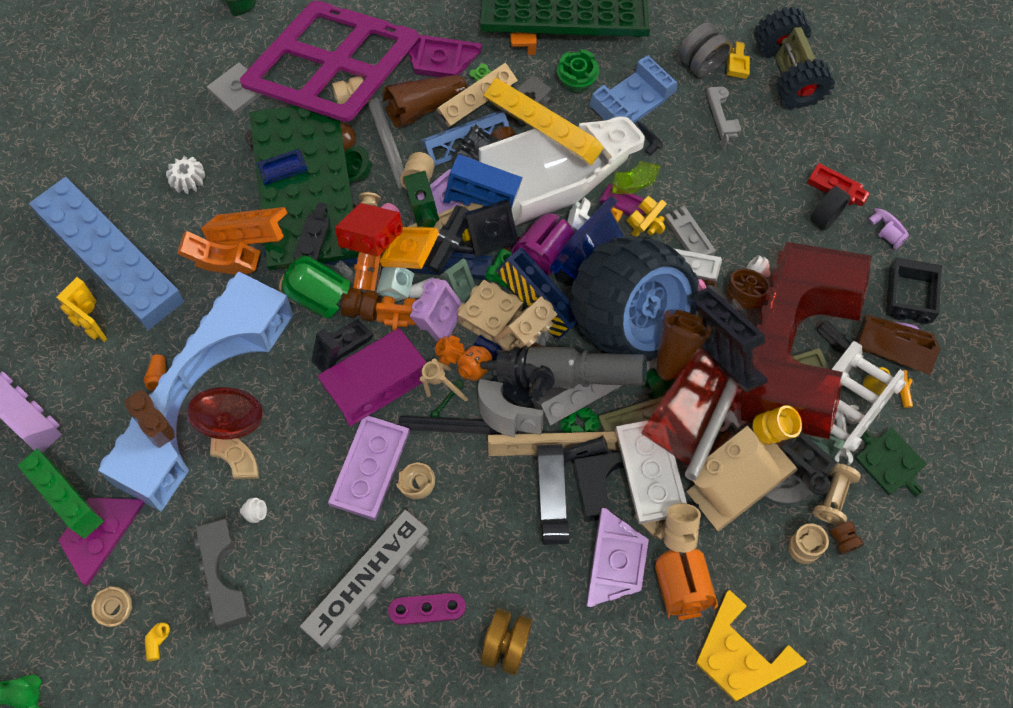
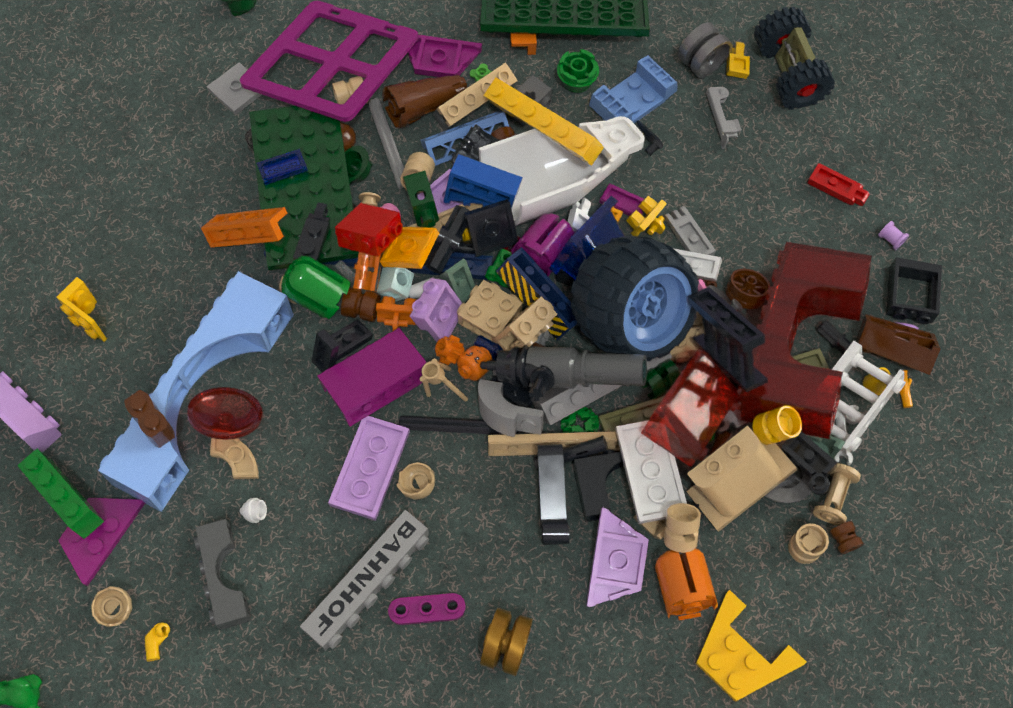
(107, 253): medium blue brick -> none
(155, 370): orange cone -> none
(185, 174): white gear -> none
(218, 257): orange arch -> none
(435, 413): dark green hinge -> none
(636, 179): clear neon green tile -> none
(679, 342): reddish brown cone -> none
(712, 430): light grey piece -> none
(760, 265): white plate -> none
(830, 207): black tyre -> none
(886, 217): lavender bar -> none
(891, 462): dark green plate -> none

